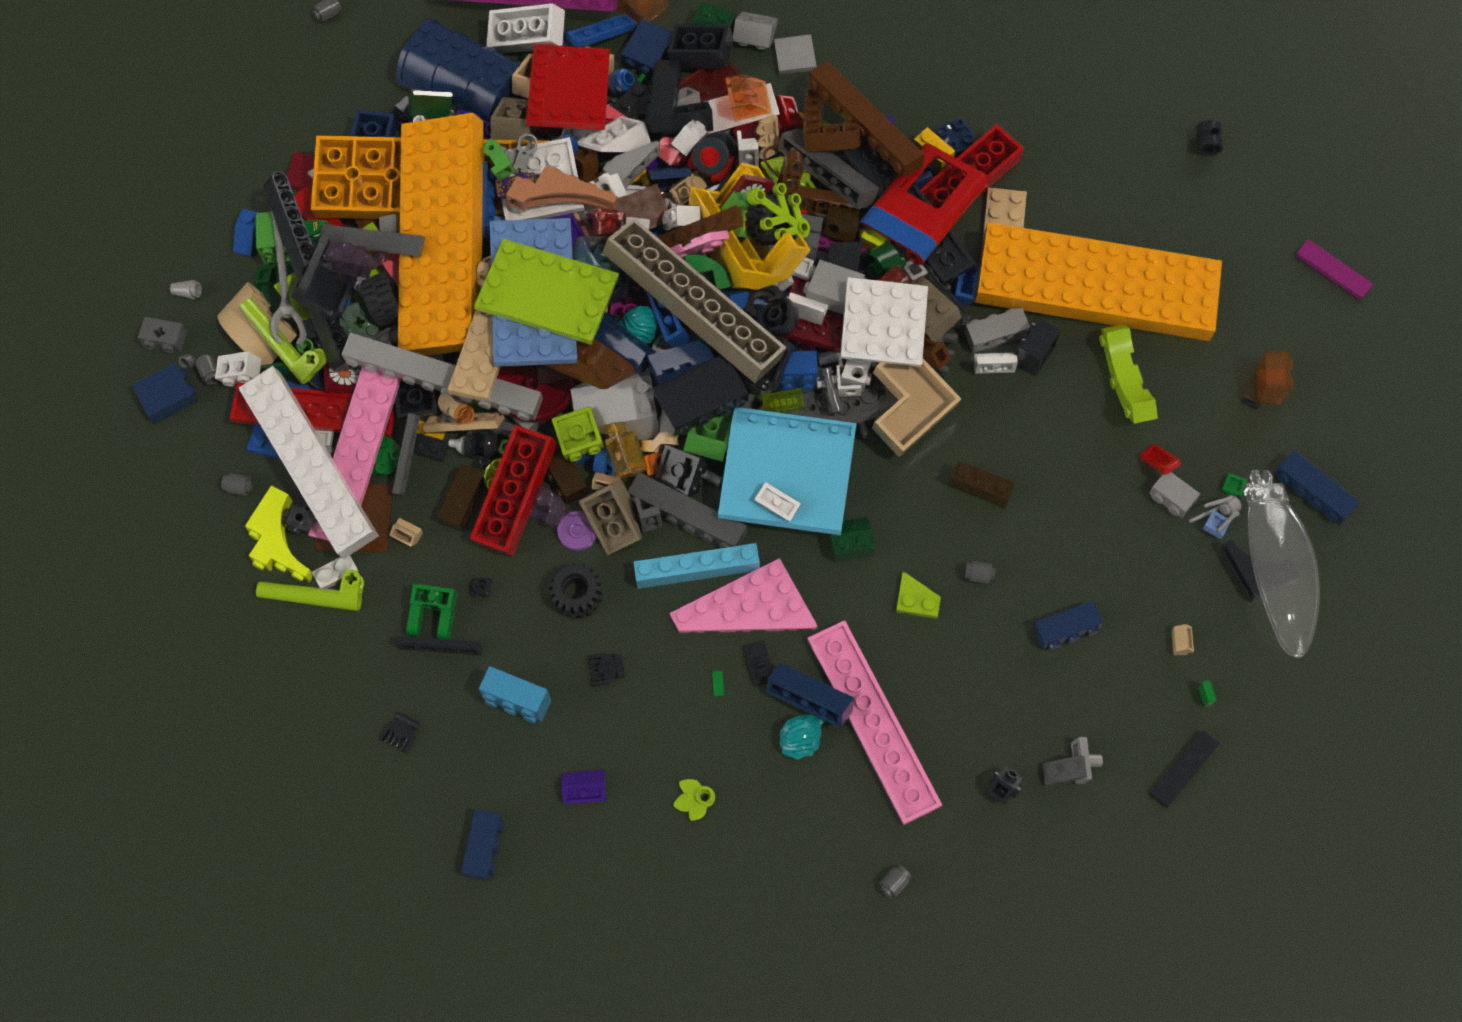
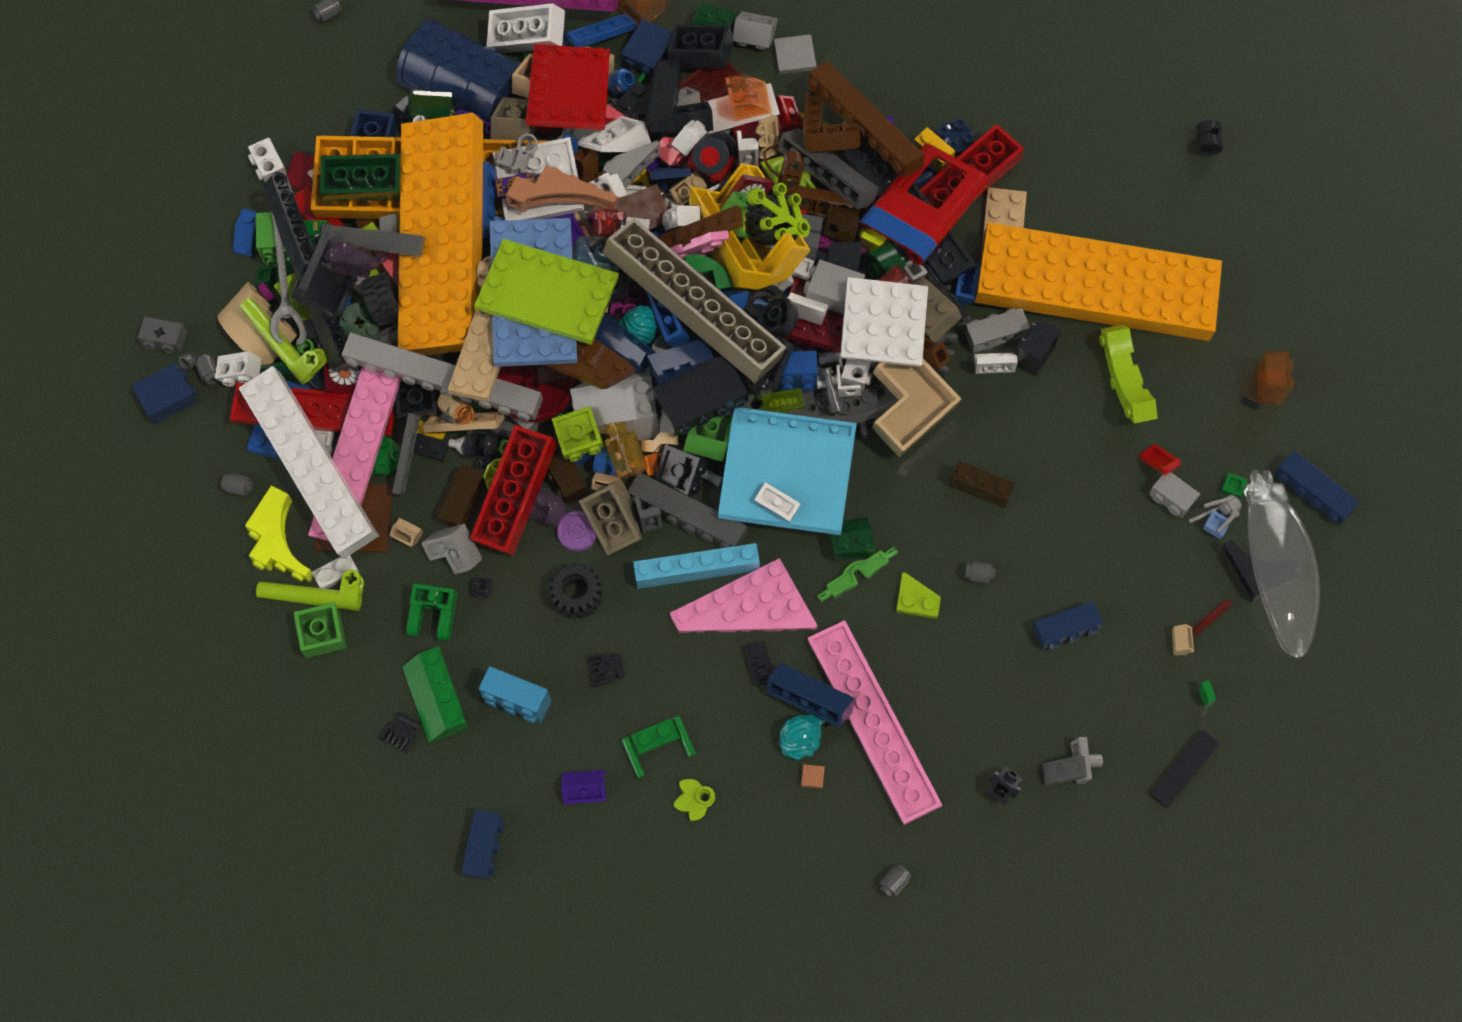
(188, 289): light grey cone -> none
(266, 292): none -> magenta tile
(268, 161): none -> white brick
(299, 526): black brick -> none
(320, 630): none -> bright green brick
(360, 177): none -> dark green brick
(434, 695): none -> green slope
(439, 645): black tile -> none
(454, 545): none -> light grey panel
(496, 154): bright green leg -> none
(654, 738): none -> green plate
(718, 686): green piece -> none
(812, 776): none -> nougat tile
(865, 567): none -> bright green piece
(1208, 617): none -> red piece
(1334, 270): magenta tile -> none

